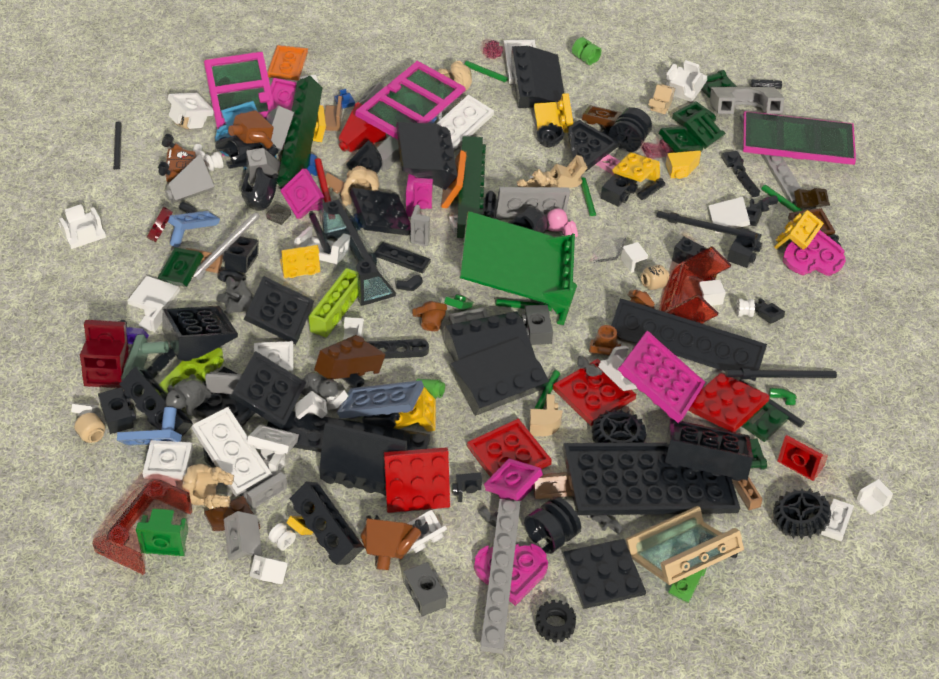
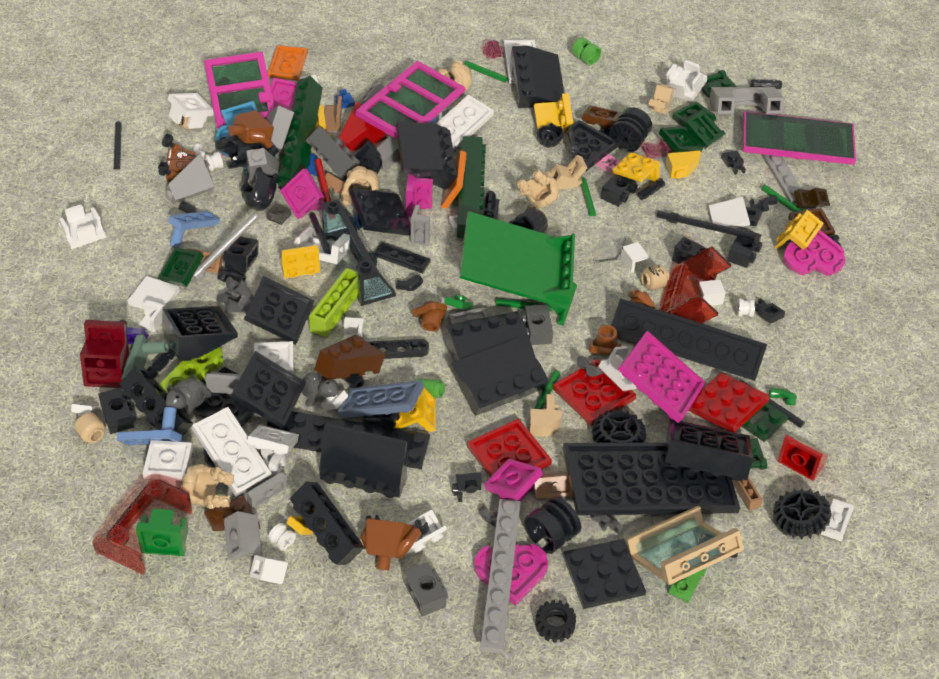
(159, 224): dark red plate -> none
(311, 404): white panel -> none
(333, 151): none -> dark grey wedge
(417, 479): red plate -> none
(515, 200): light grey plate -> none
(559, 222): bright pink piece -> none
(746, 373): black bar -> none
(748, 184): black axle -> none
(874, 497): white panel -> none

